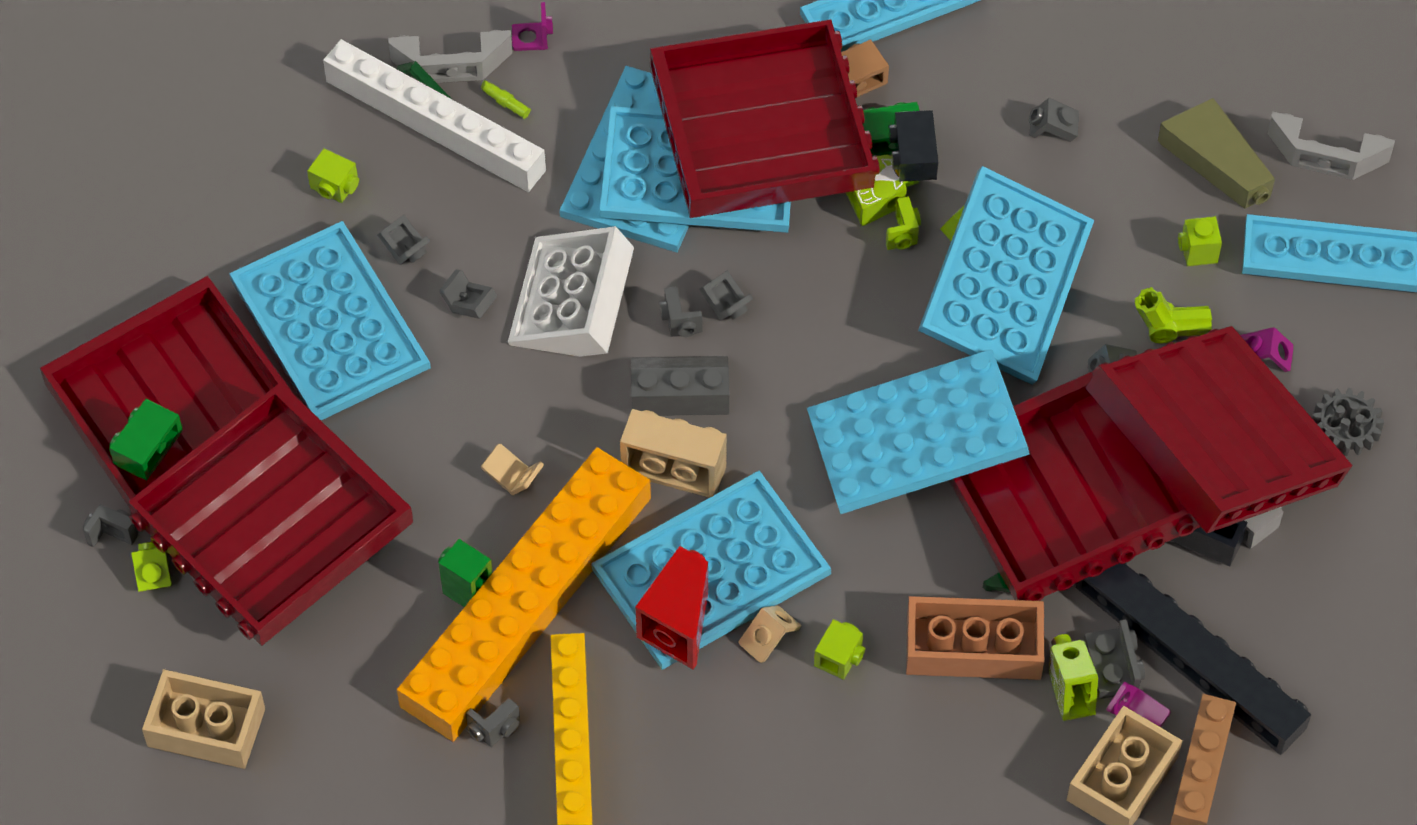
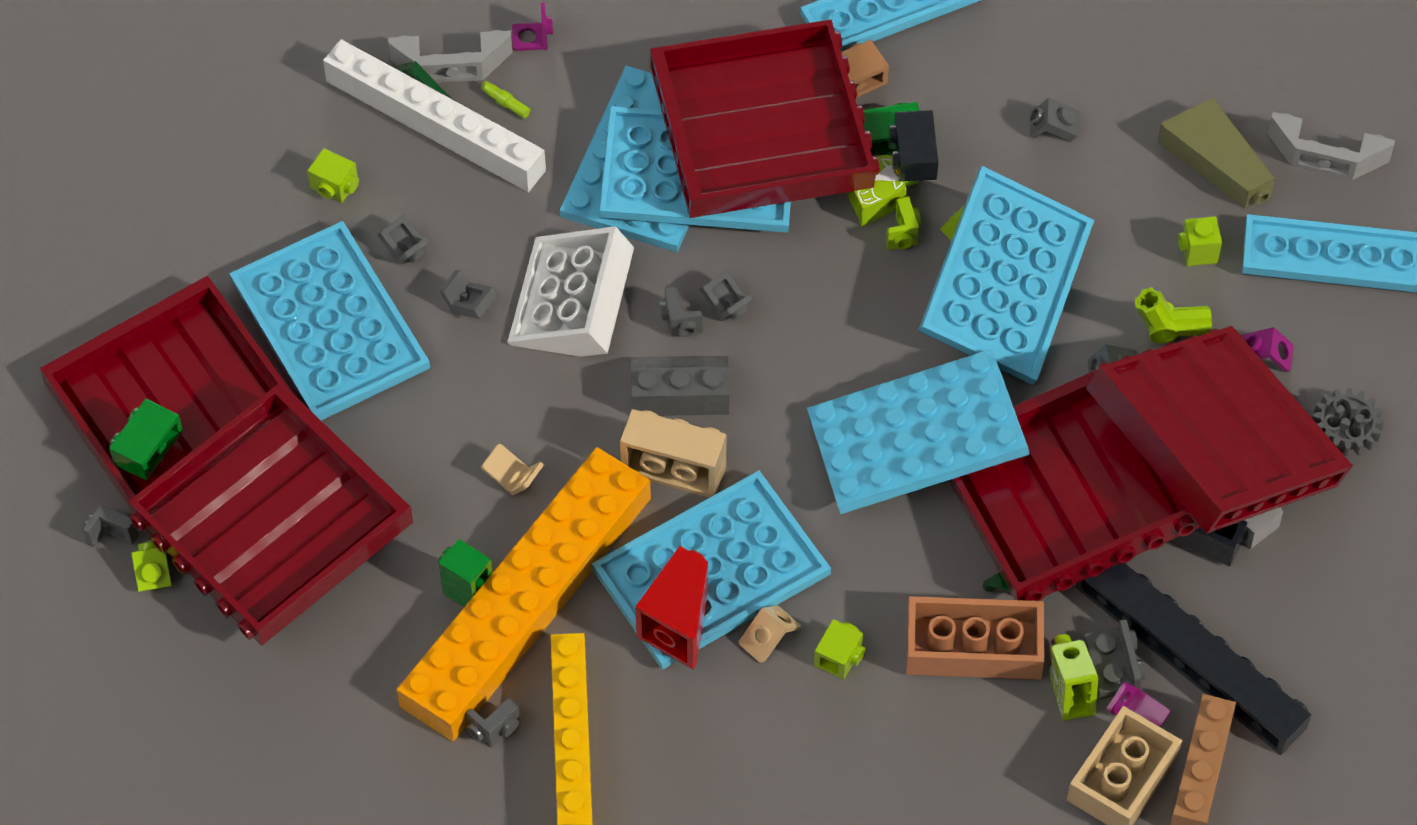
(204, 719): tan brick -> none

